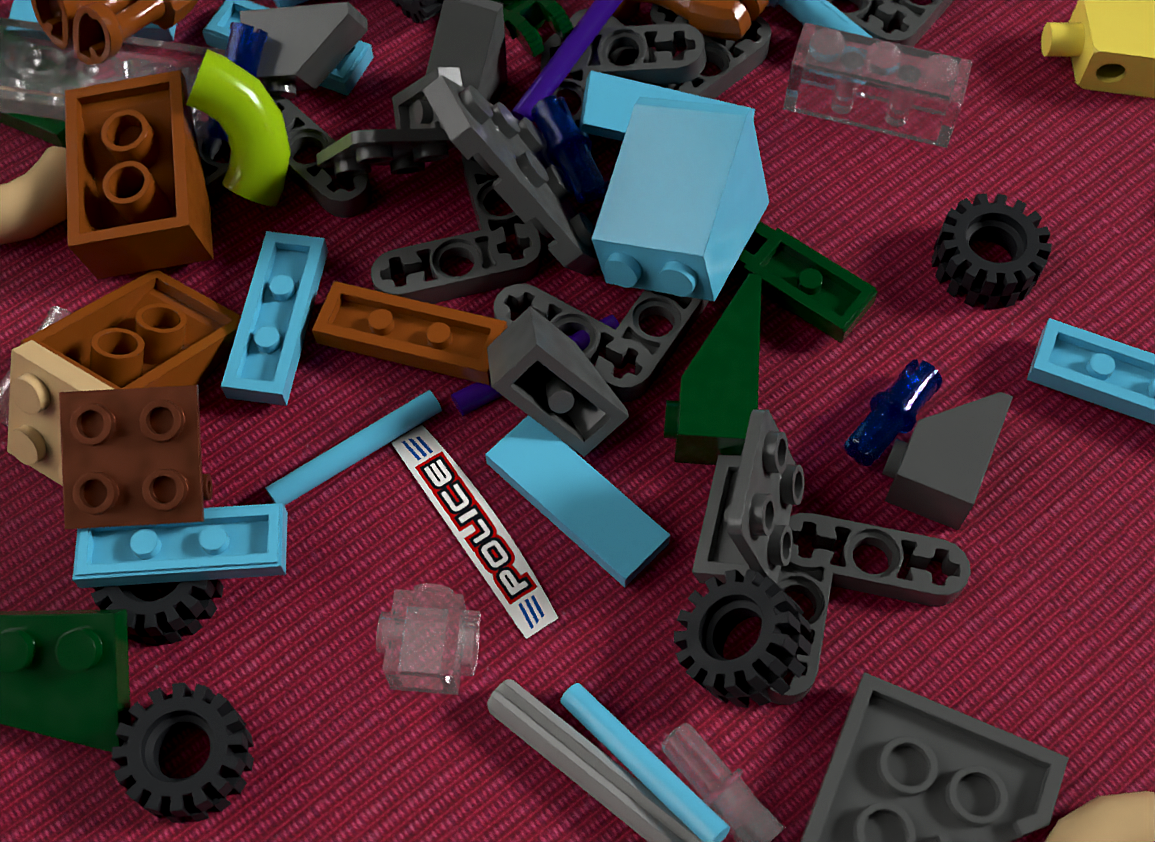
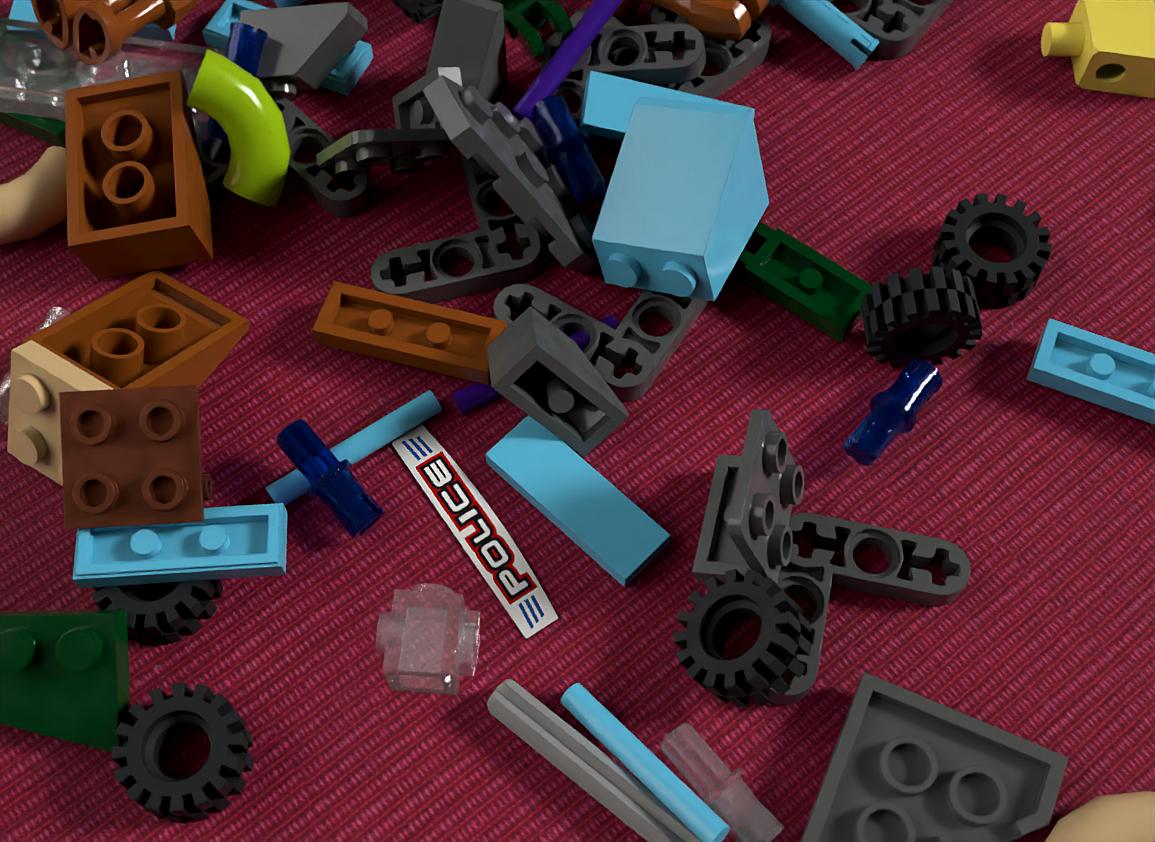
(275, 319): medium azure plate -> none
(330, 478): none -> clear blue axle
(720, 384): dark green slope -> none
(877, 84): clear brick -> none
(921, 317): none -> black tyre
(946, 460): dark grey slope -> none

